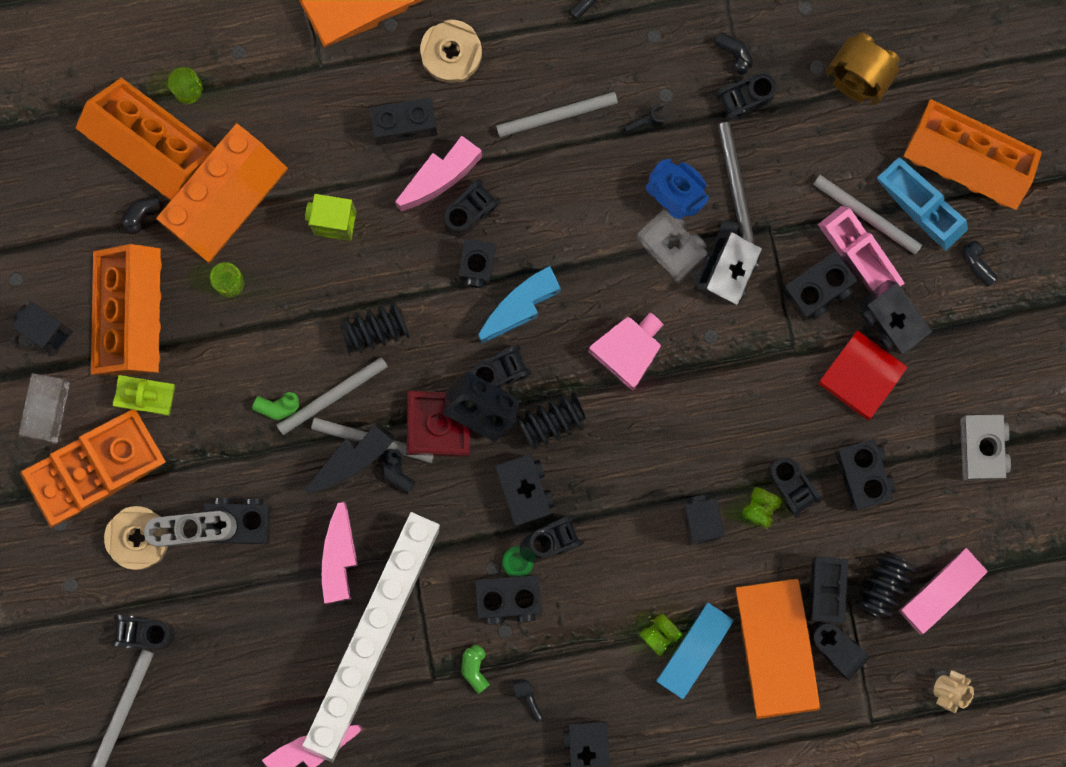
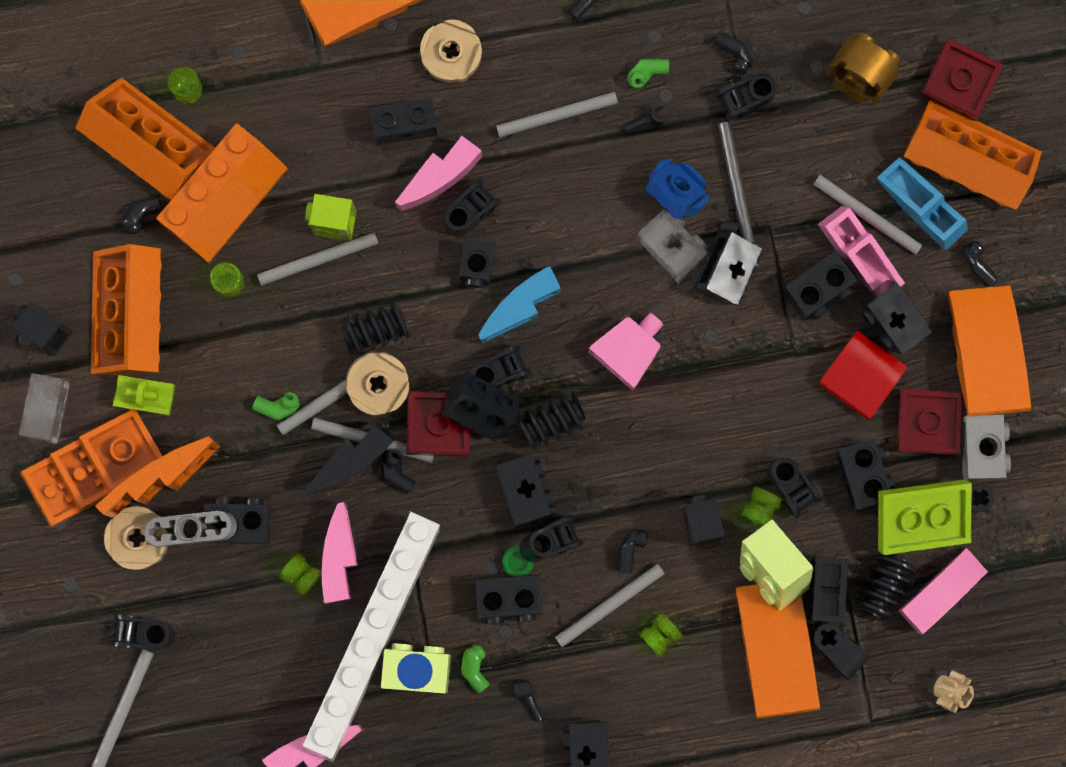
(169, 470): none -> orange slope
(295, 569): none -> clear neon green wheel
(317, 258): none -> light grey bar
(373, 365): none -> tan plate
(416, 670): none -> yellowish green brick
(609, 605): none -> light grey bar
(627, 549): none -> black arm
(645, 69): none -> bright green arm
(694, 651): dark azure slope -> none
(775, 565): none -> yellowish green brick
(924, 517): none -> lime plate
(929, 422): none -> dark red plate
(961, 79): none -> dark red plate
(989, 351): none -> orange slope
(989, 498): none -> black bush

